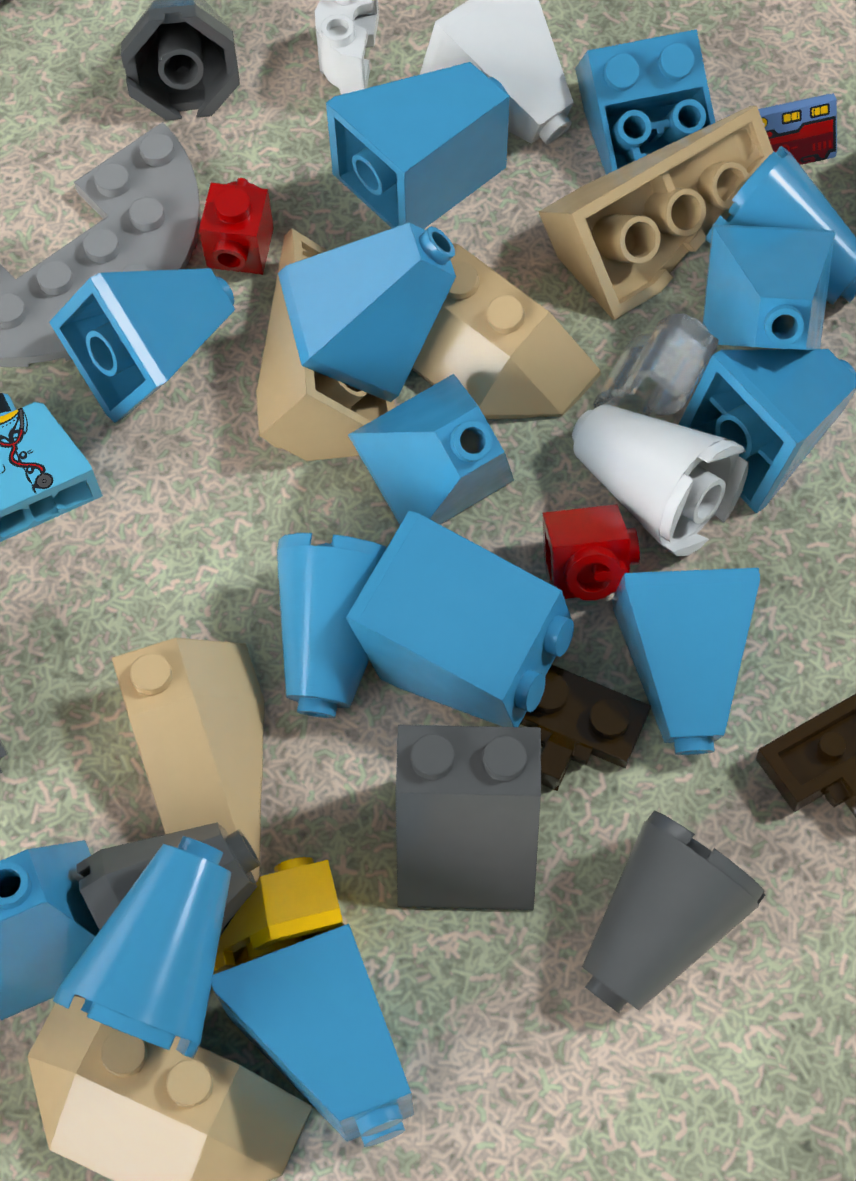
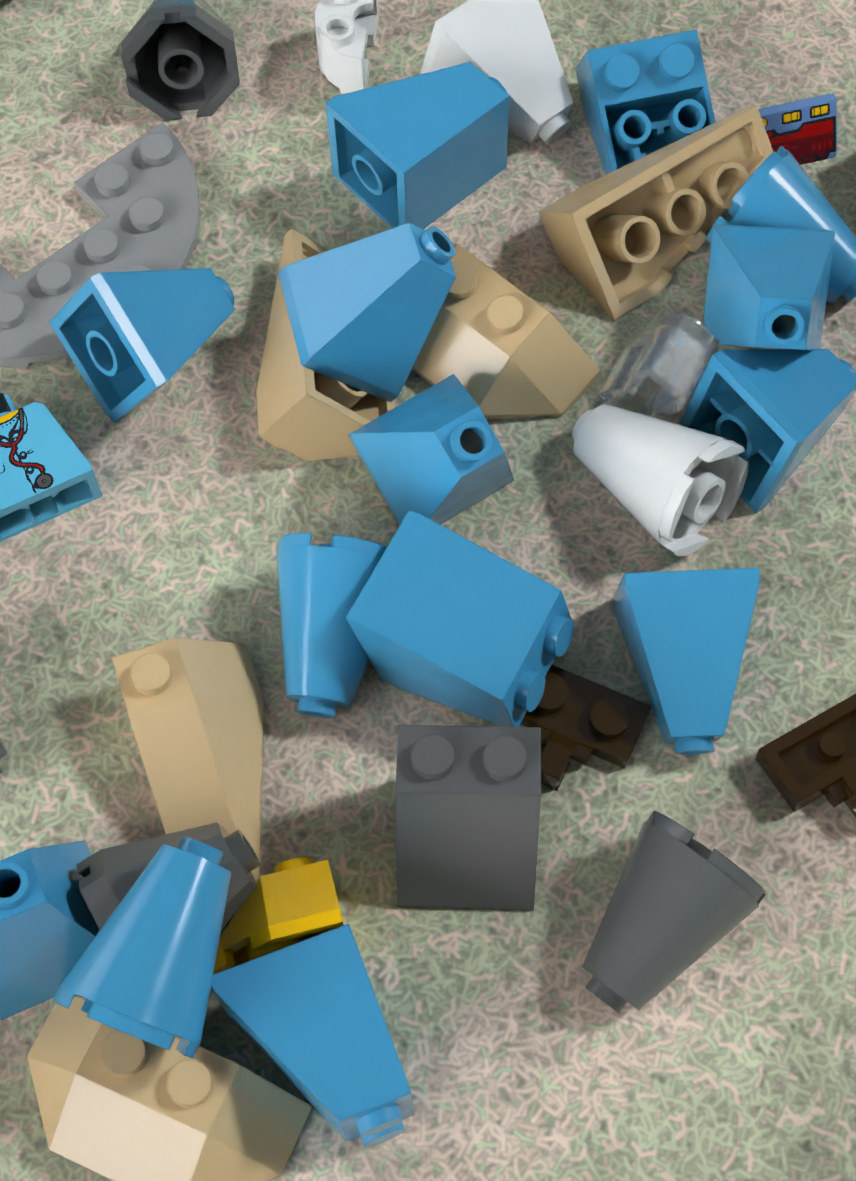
(236, 227): red brick -> none
(588, 550): red brick -> none

